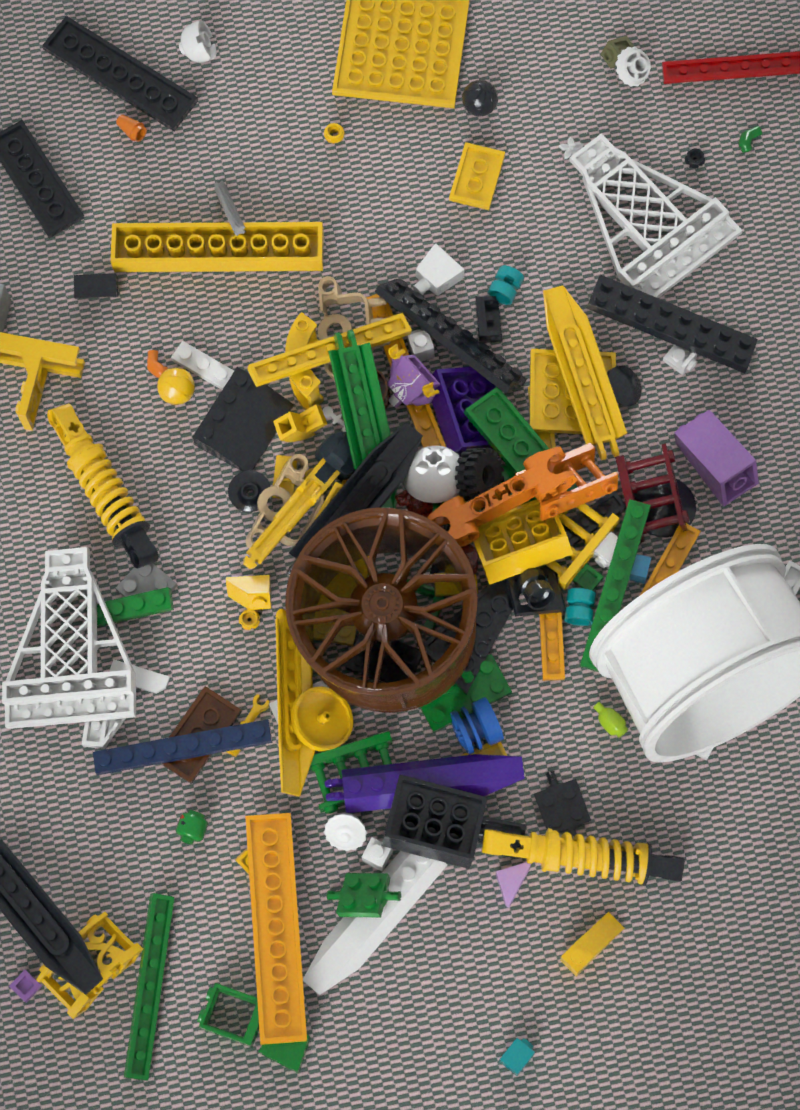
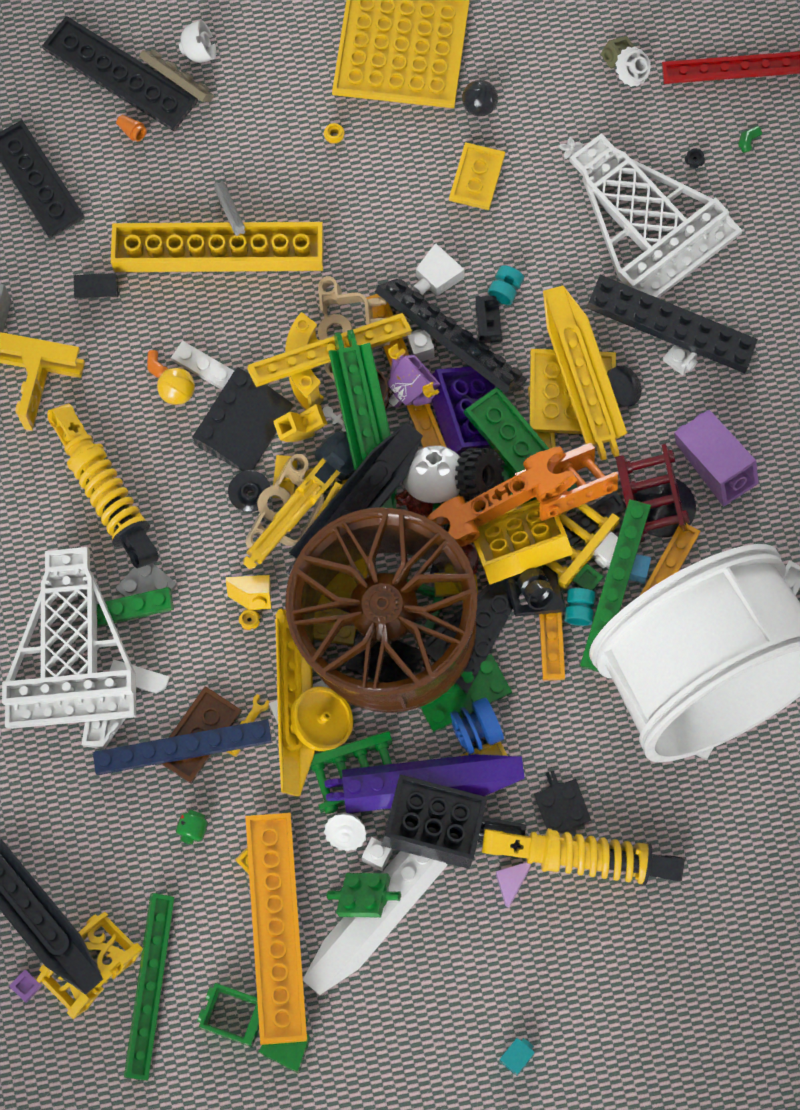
(183, 78): none -> dark tan plate
(591, 944): yellow slope -> none
(611, 720): lime plant -> none

